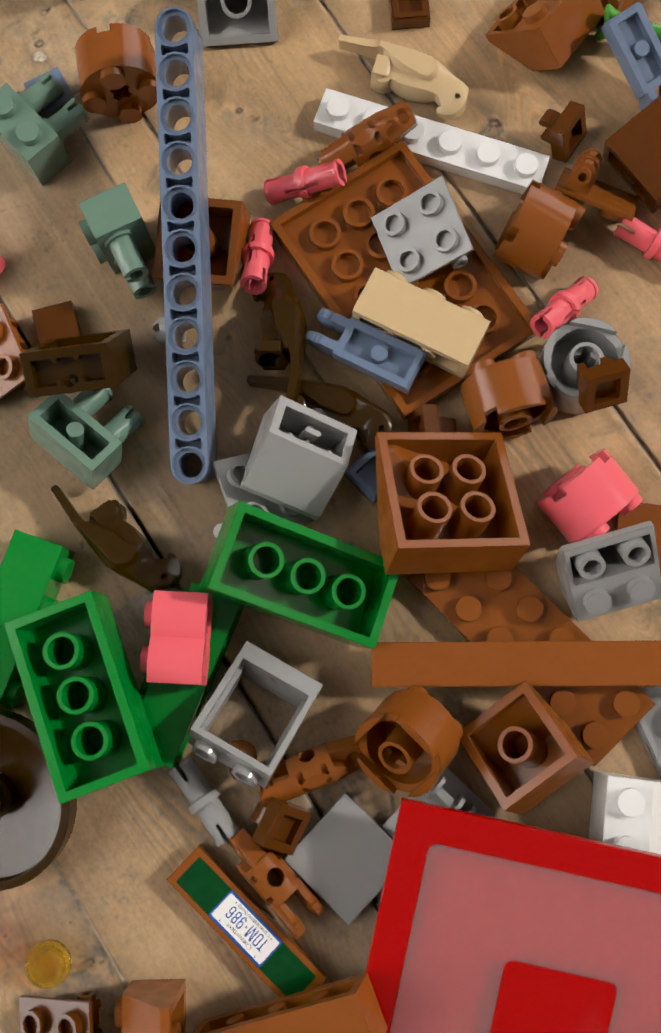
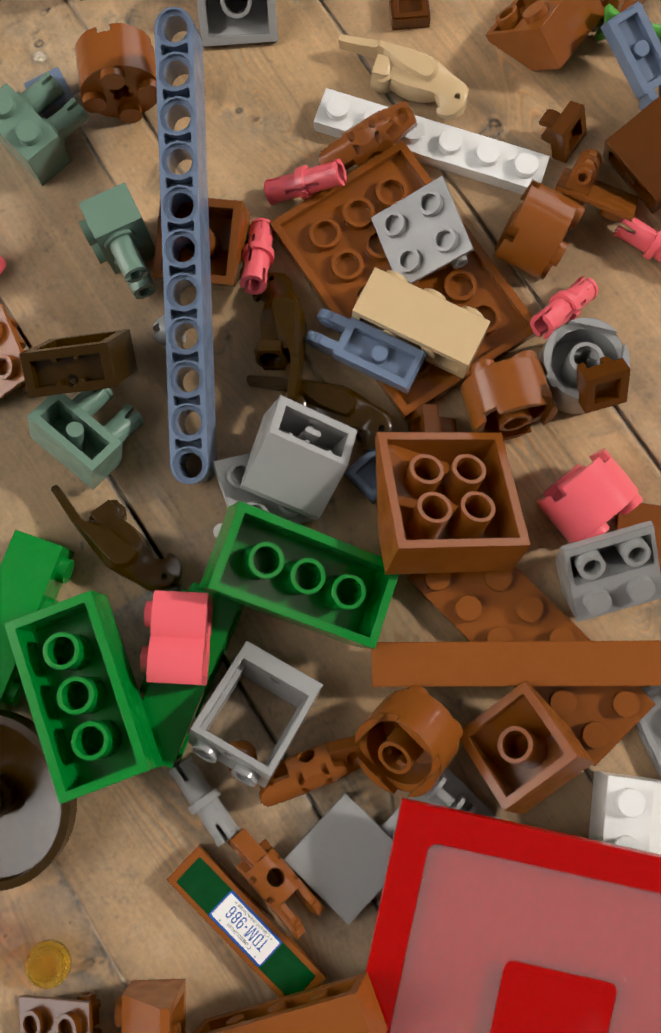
(56, 321): reddish brown tile -> none
(280, 825): reddish brown tile -> none

